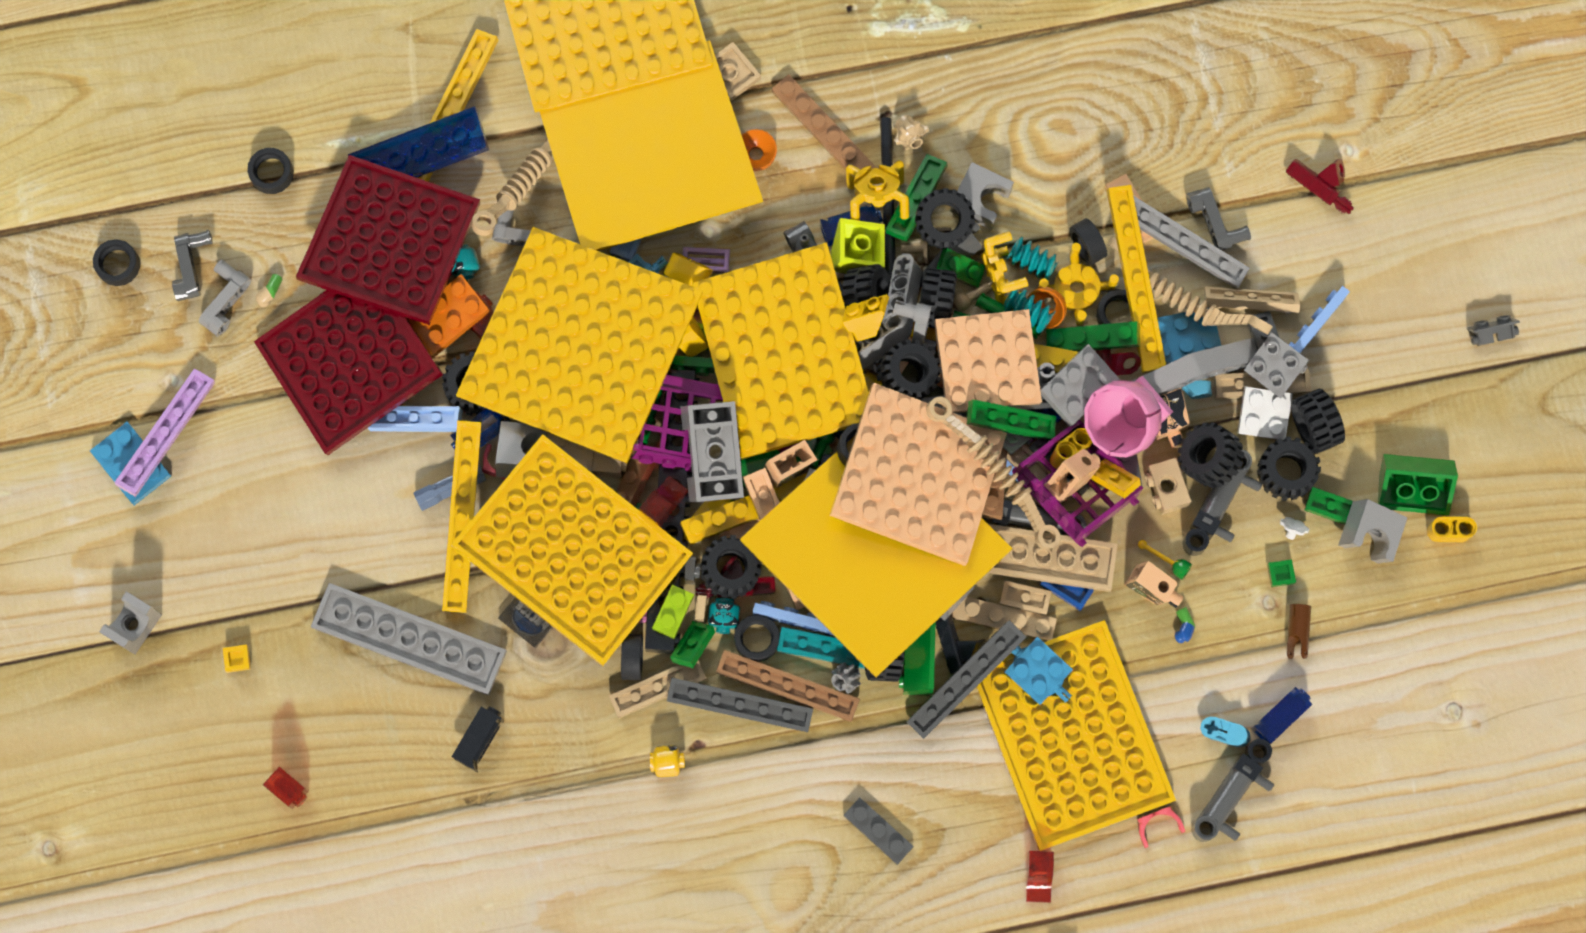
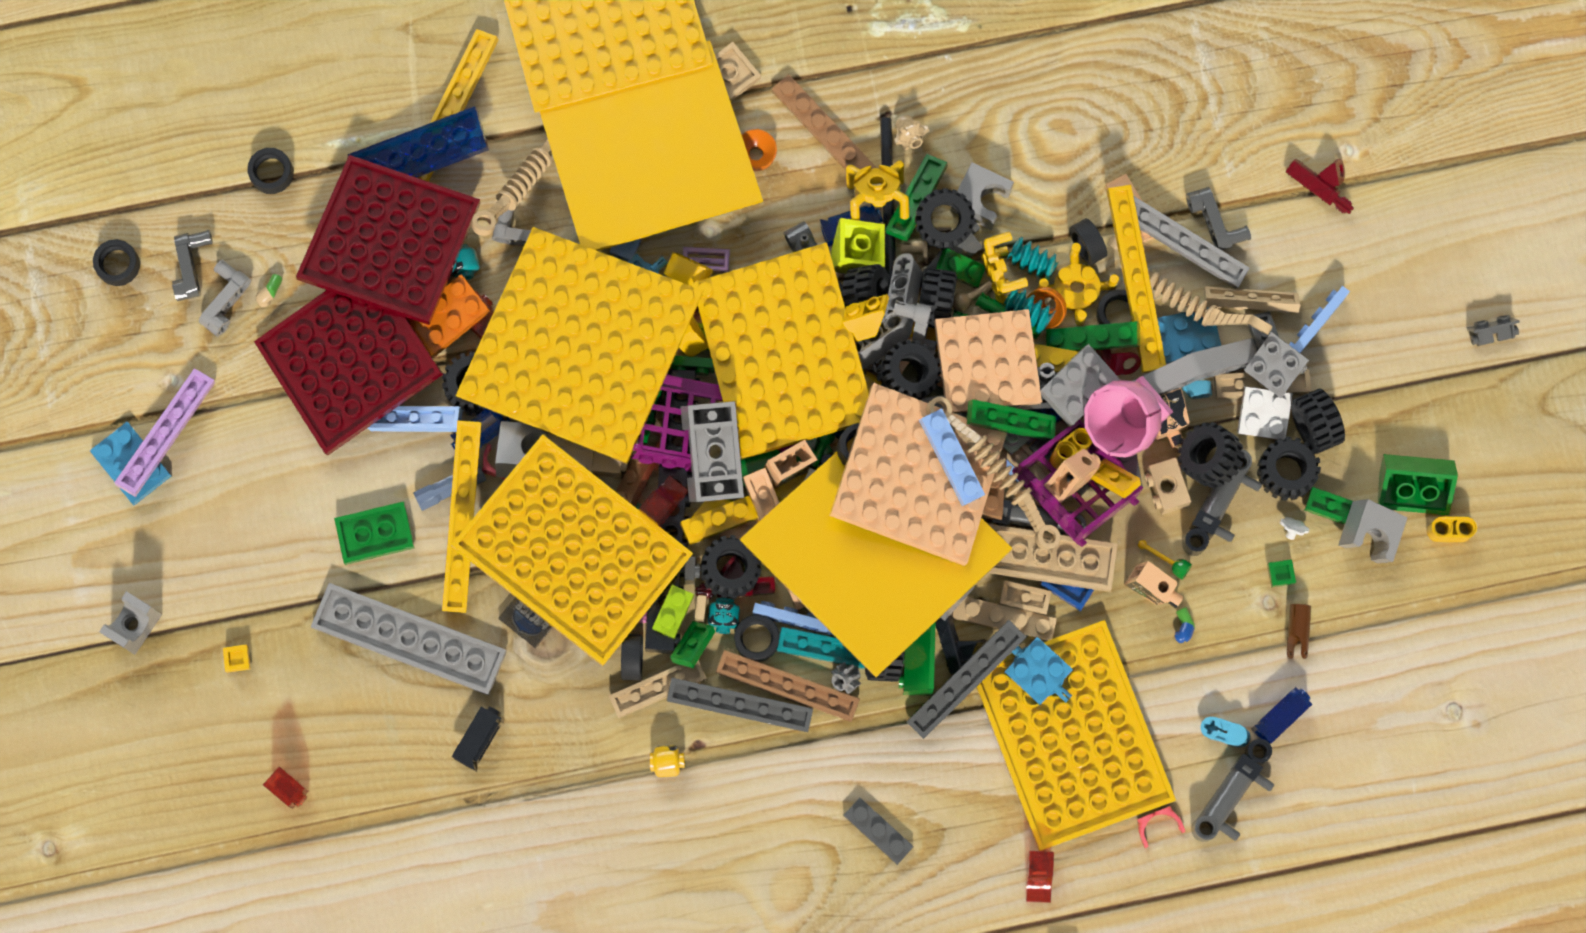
(374, 533): none -> green plate
(951, 457): none -> light blue plate

